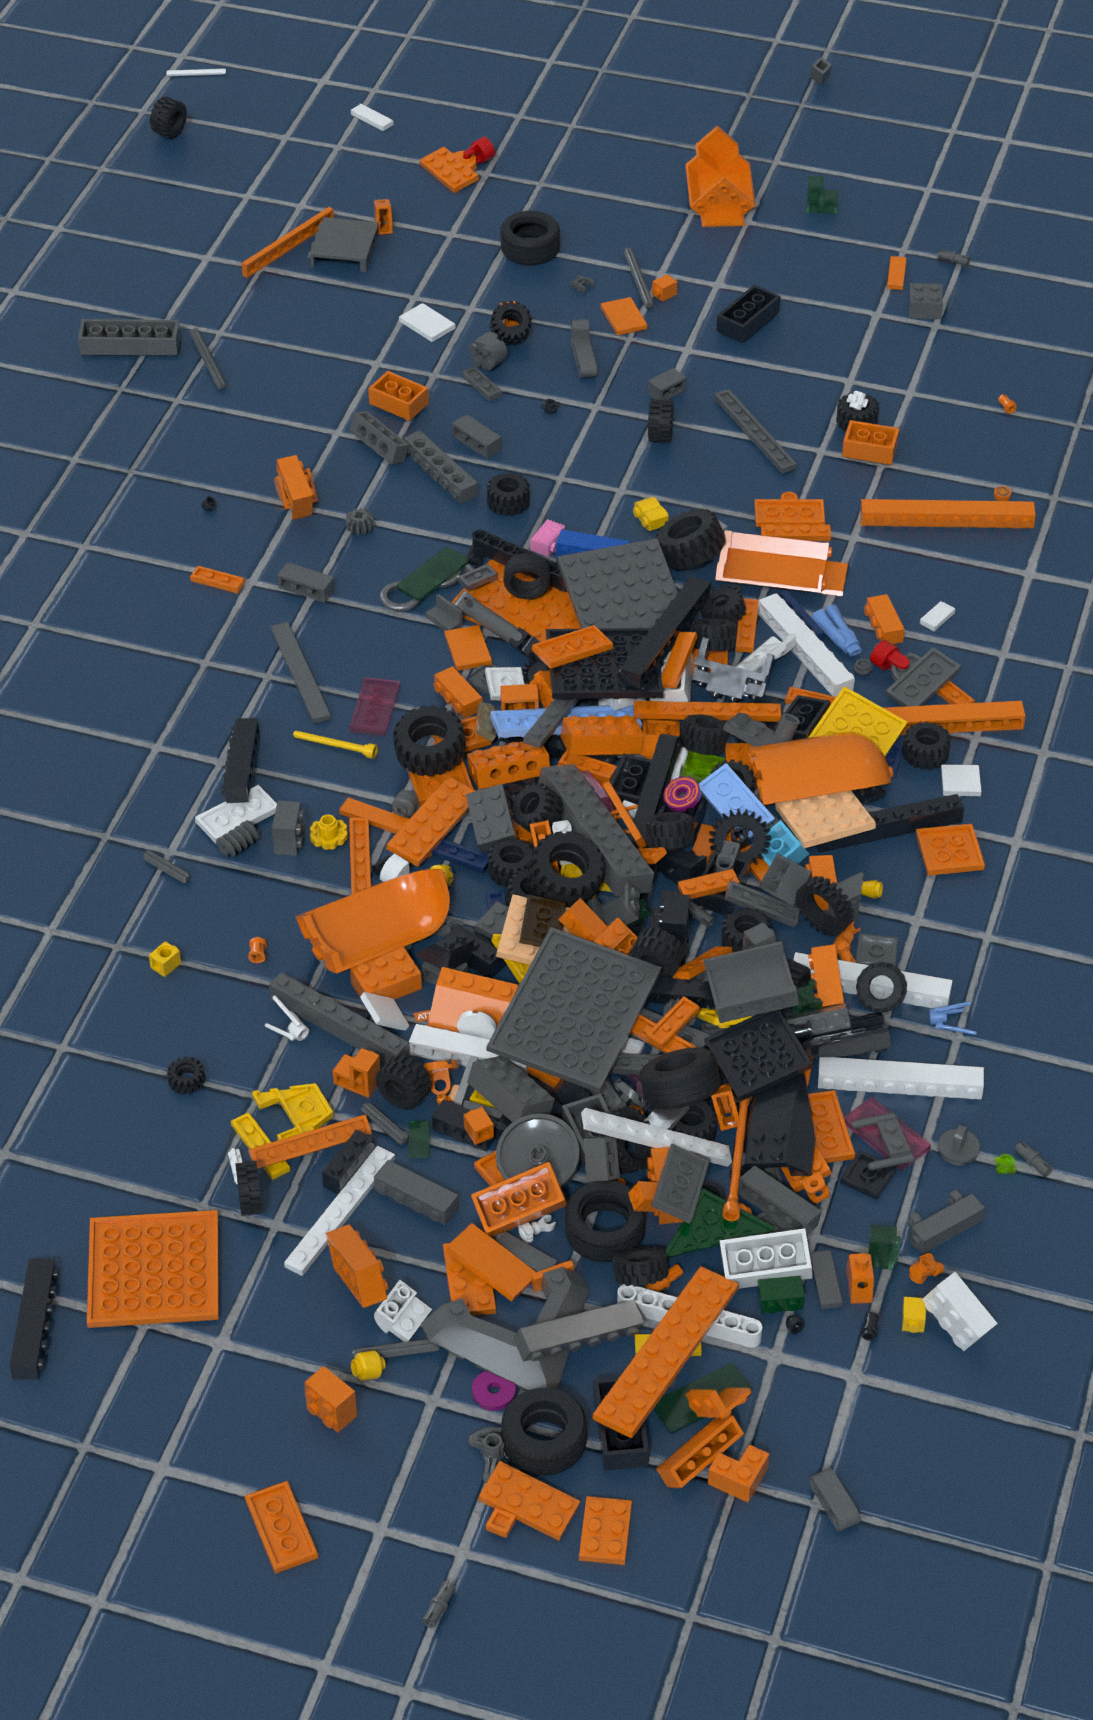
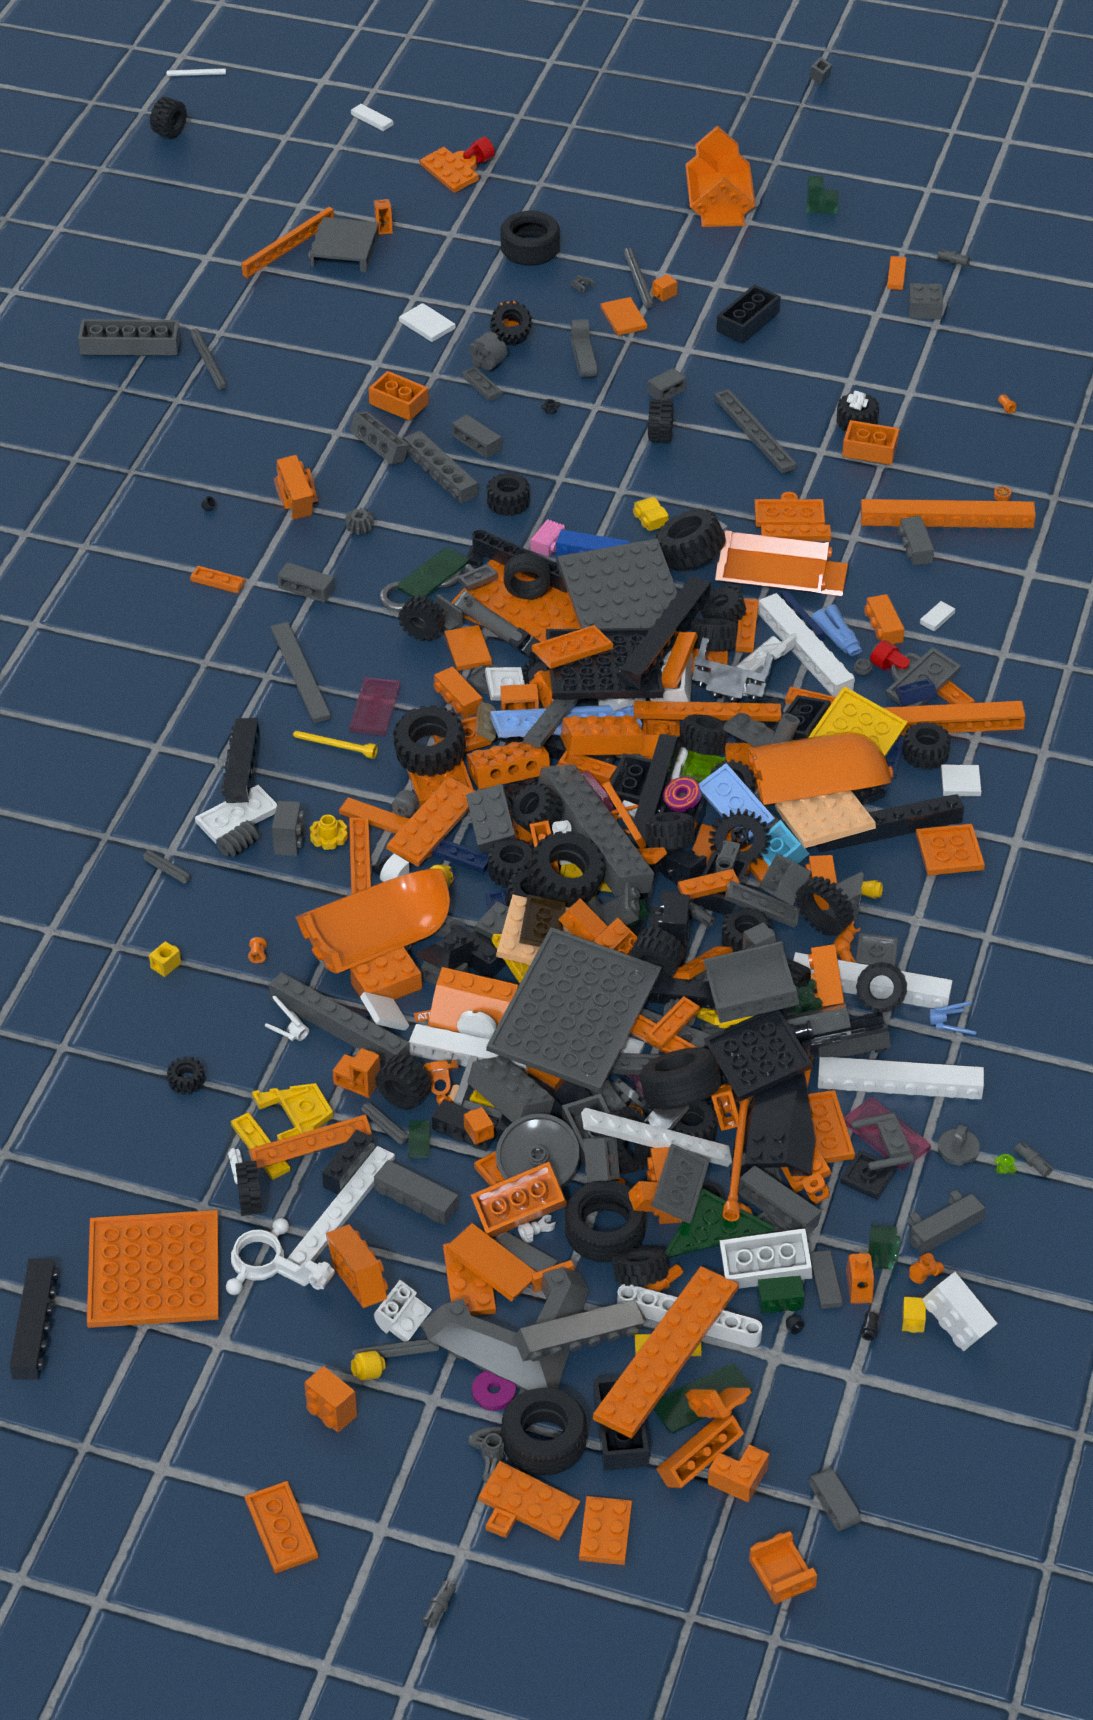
(309, 1272): none -> white piece
(429, 612): none -> black tyre
(781, 1568): none -> orange panel
(916, 540): none -> dark grey brick
(916, 692): none -> dark blue slope

